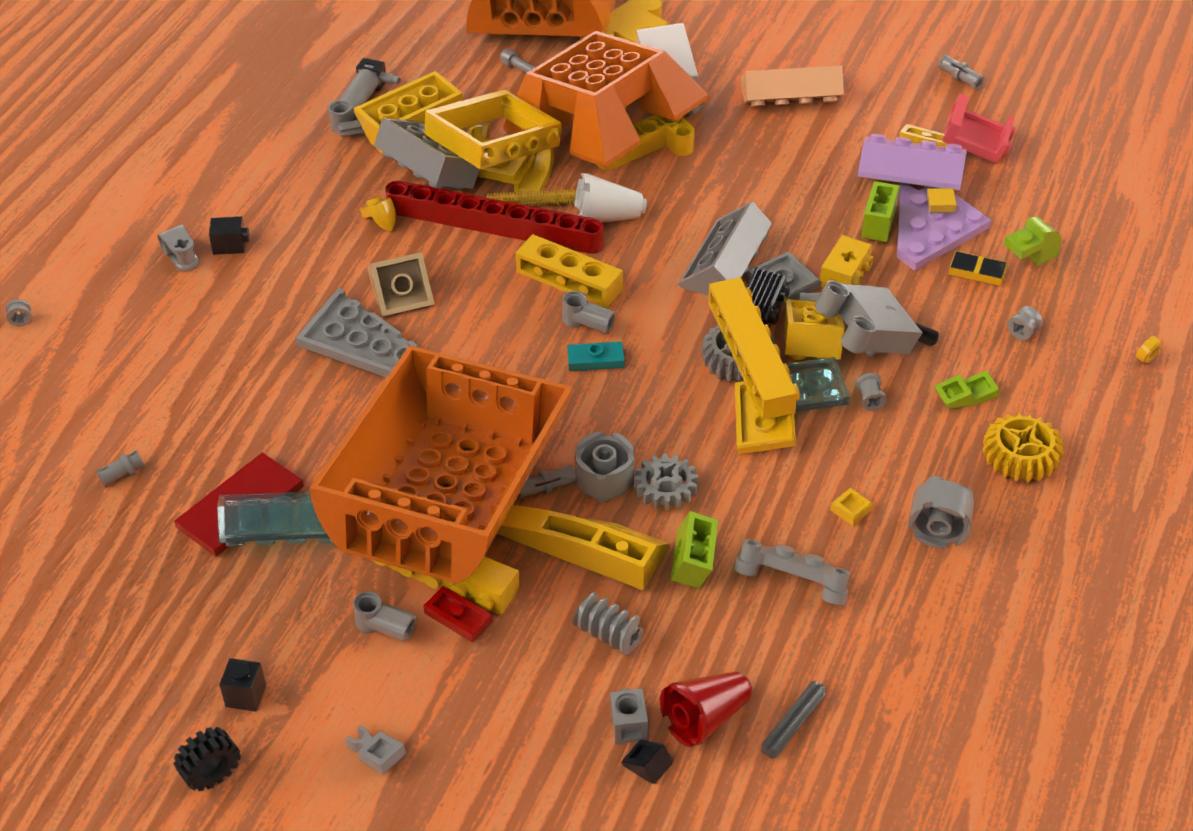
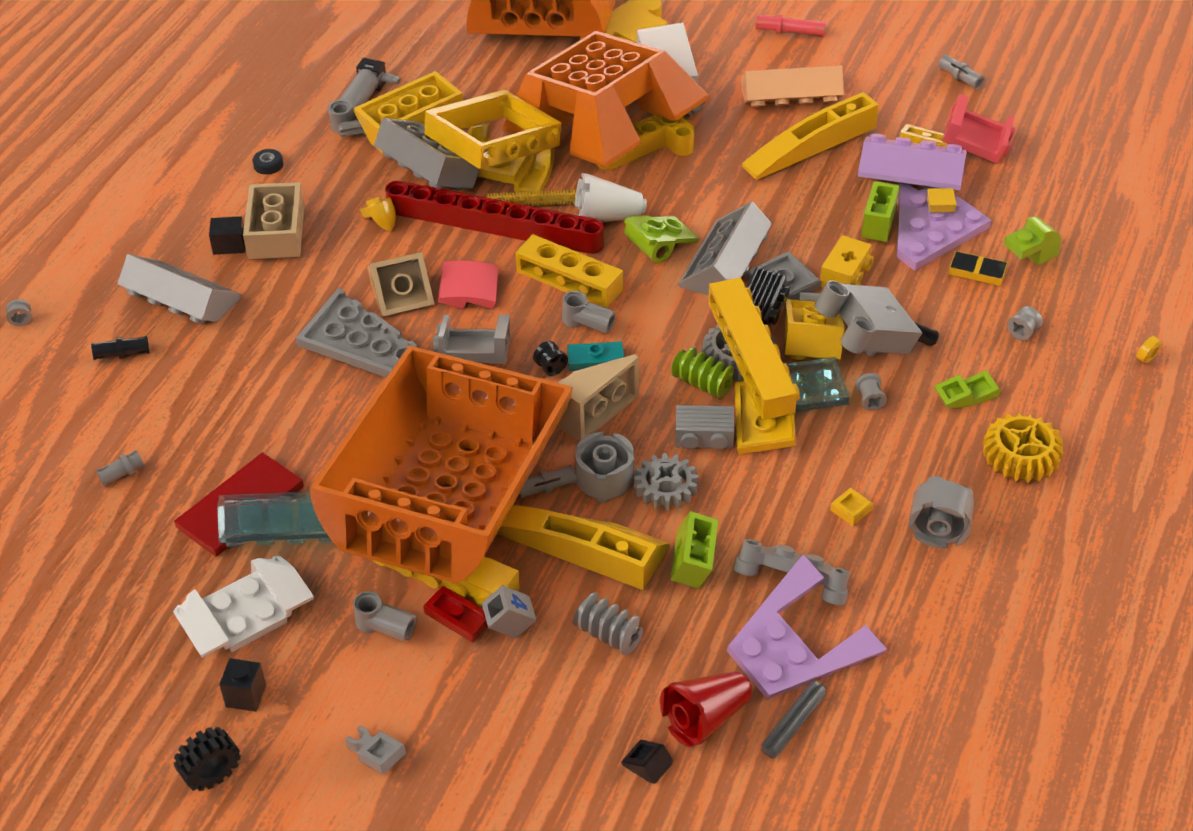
(120, 348): none -> black pin
(177, 289): none -> light grey slope
(179, 247): light grey piece -> none
(244, 608): none -> white piece
(267, 161): none -> black wheel
(274, 220): none -> tan brick
(468, 282): none -> coral slope
(474, 344): none -> light grey panel
(509, 611): none -> light grey brick
(511, 59): light grey bar -> none
(550, 358): none -> black wheel
(599, 395): none -> tan slope
(628, 726): light grey brick -> none
(656, 232): none -> lime piece
(703, 372): none -> lime piece
(704, 426): none -> light grey brick
(776, 655): none -> lavender wing
(790, 25): none -> coral pin
(815, 134): none -> yellow wedge

